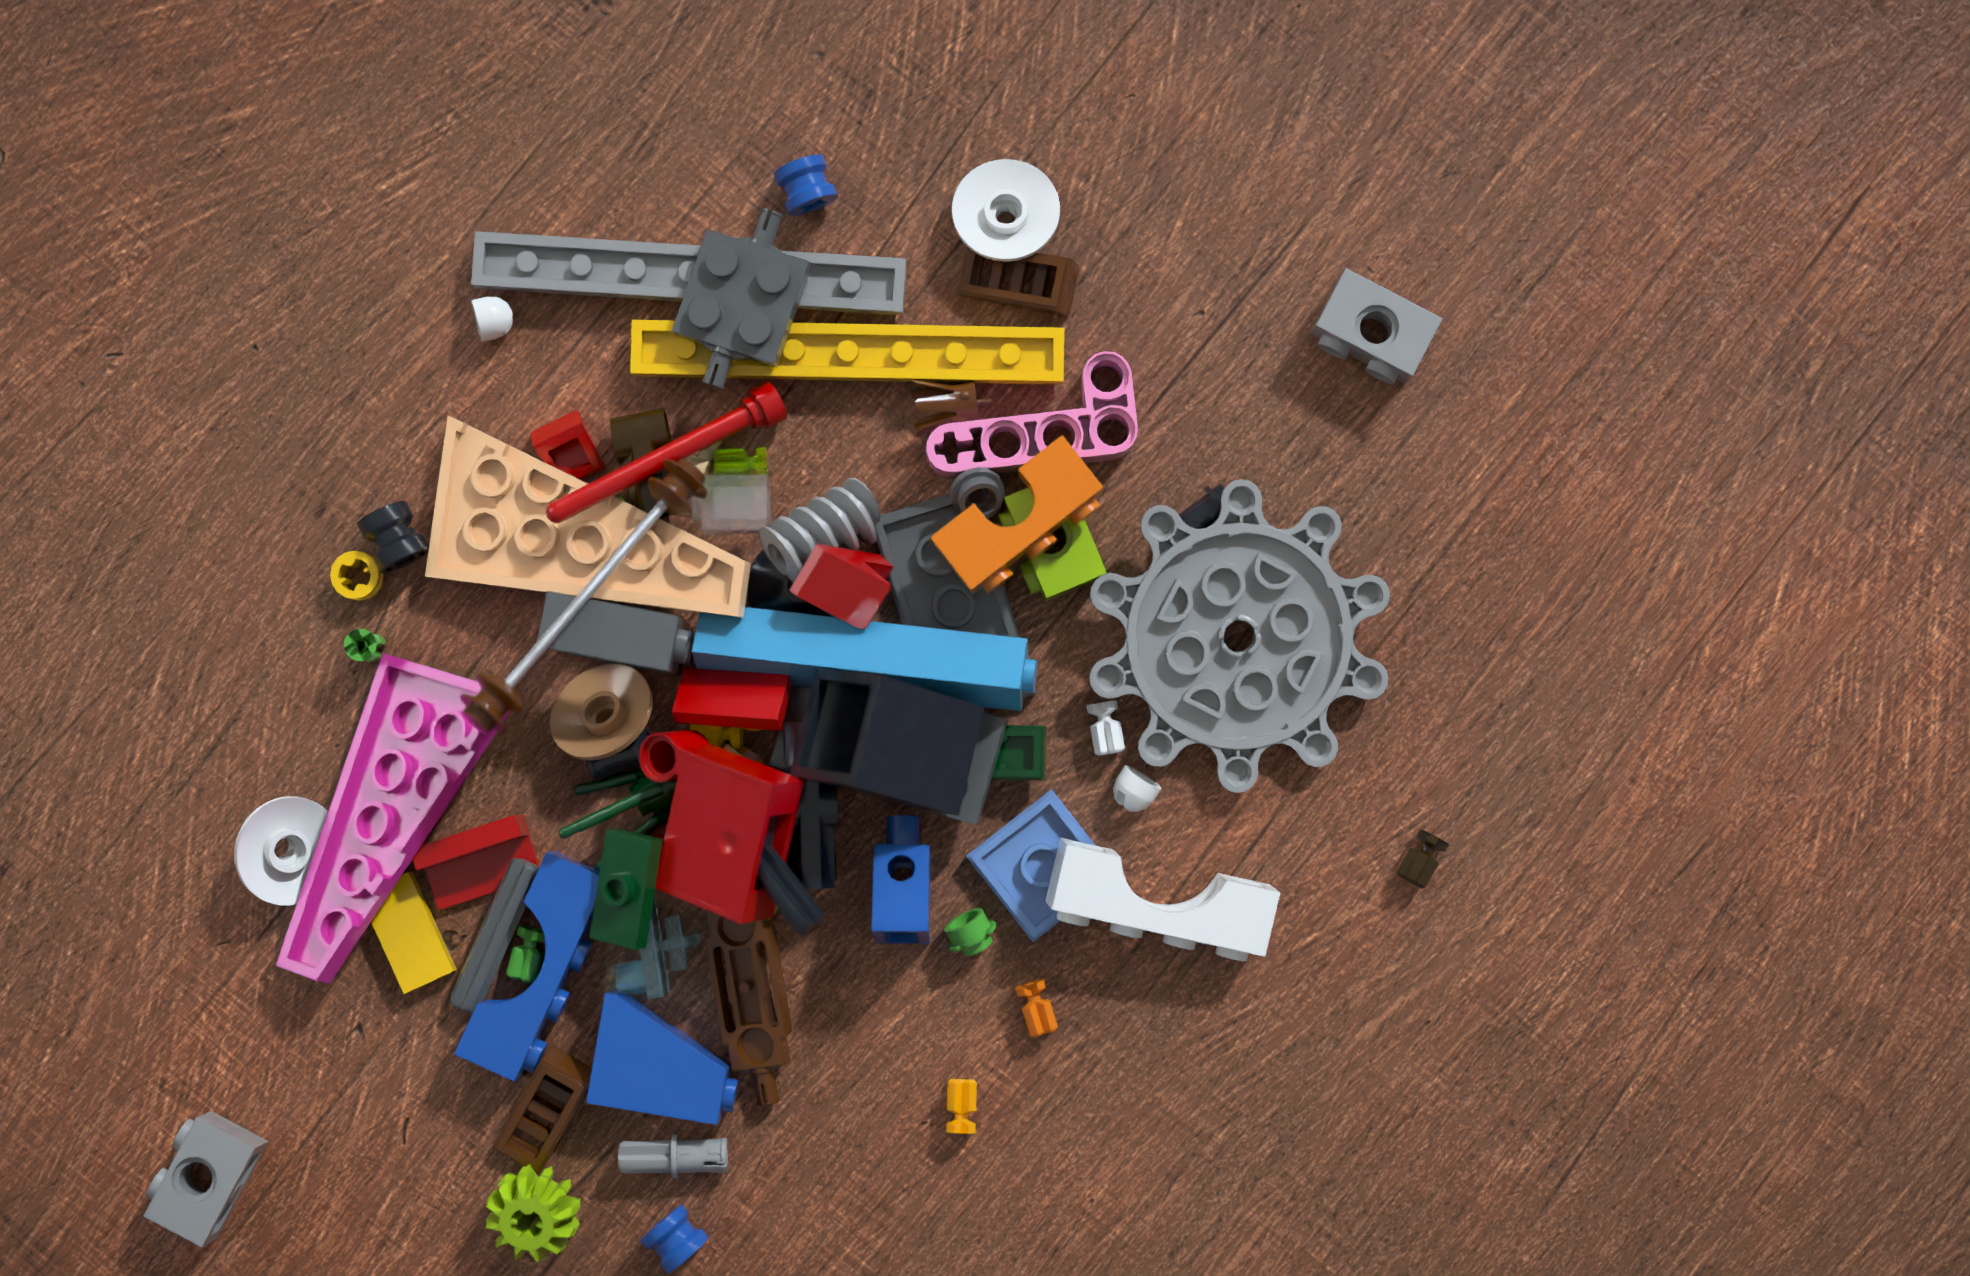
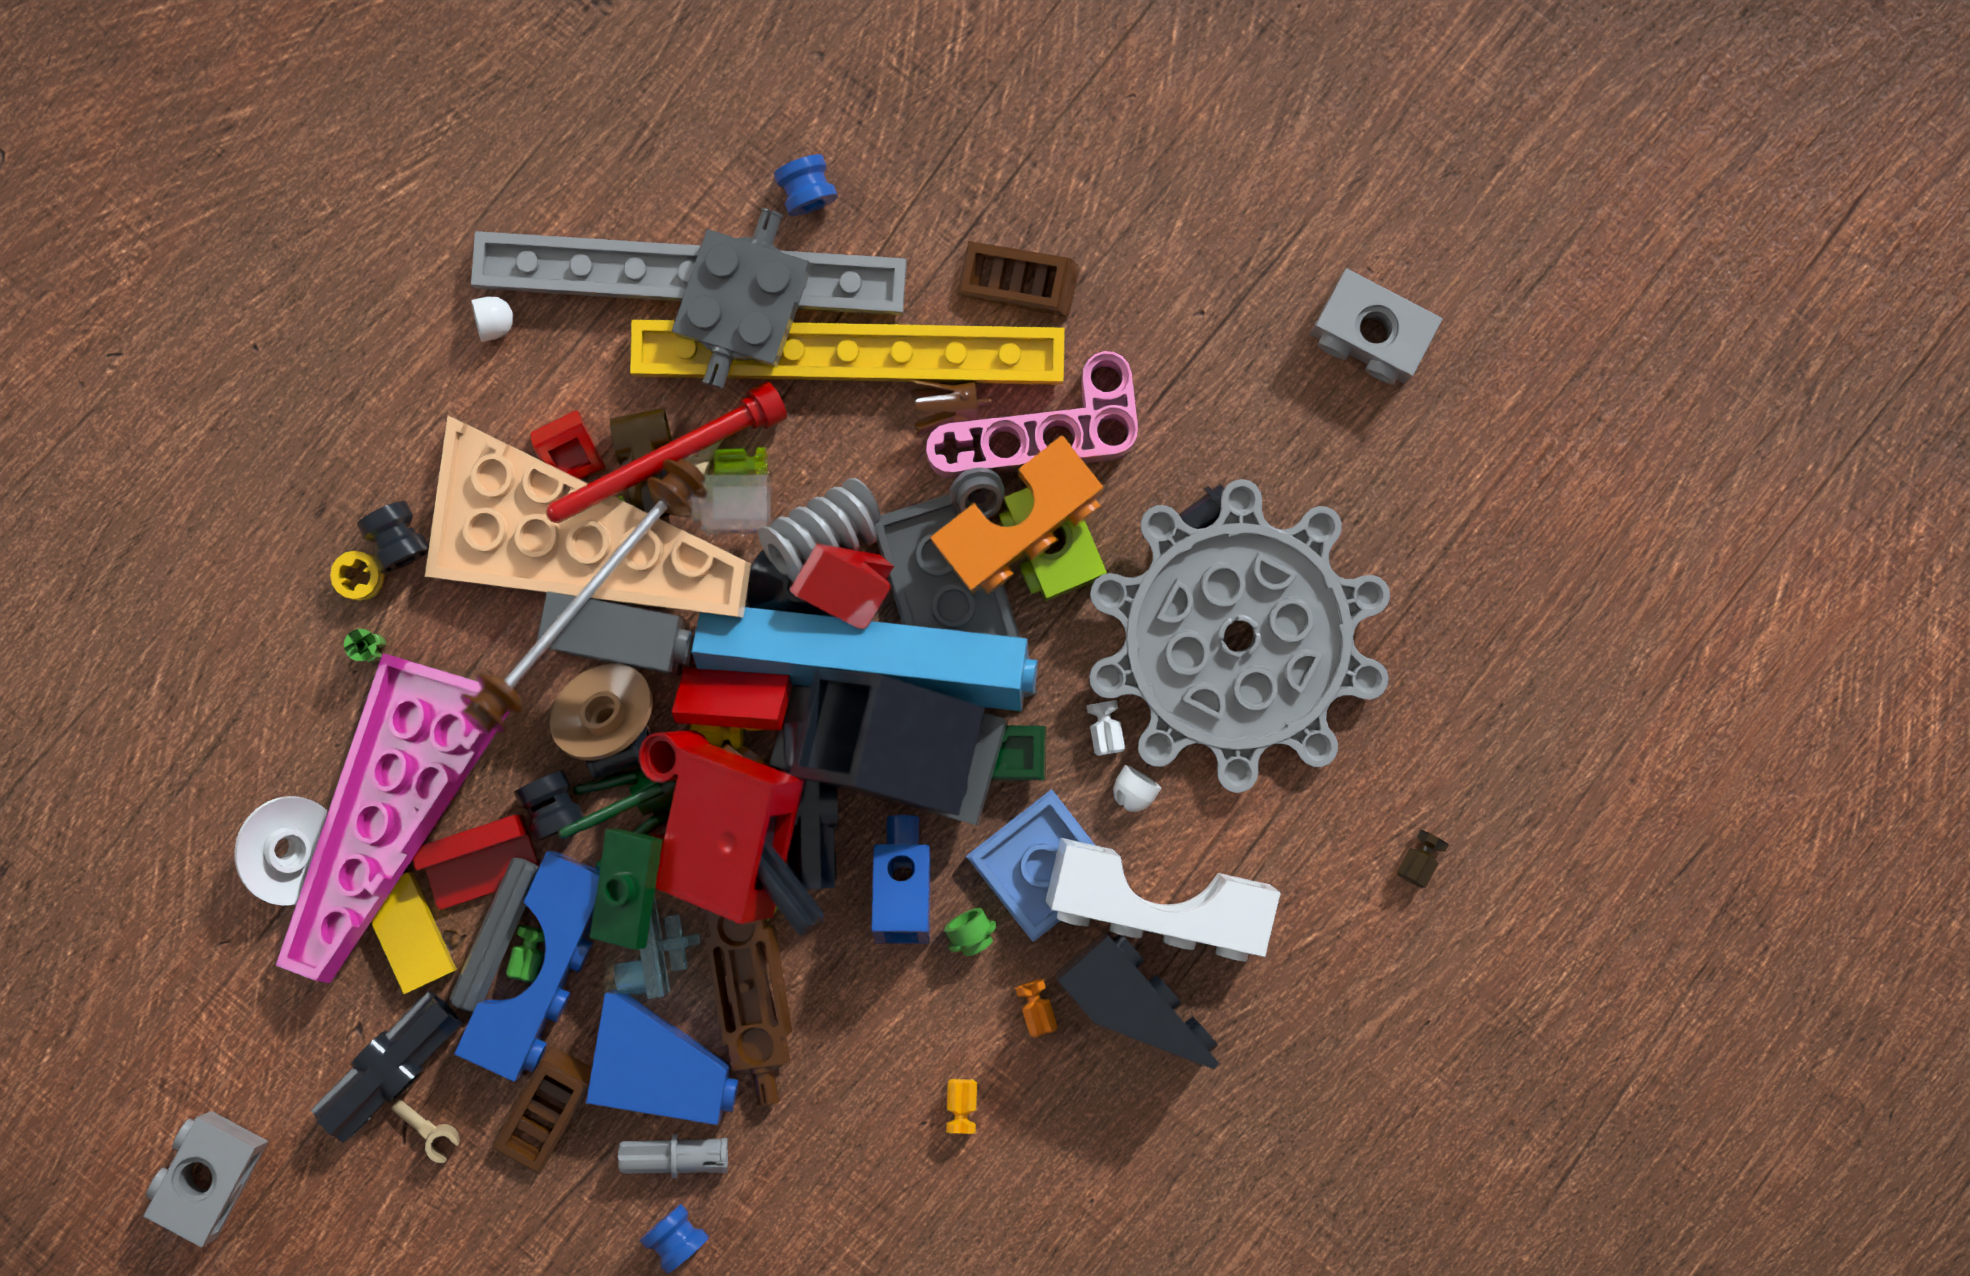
(386, 1067): none -> black piece
(427, 1130): none -> tan hand
(529, 1193): lime gear -> none
(553, 817): none -> black wheel
(1010, 188): white dish -> none
(1118, 997): none -> black slope

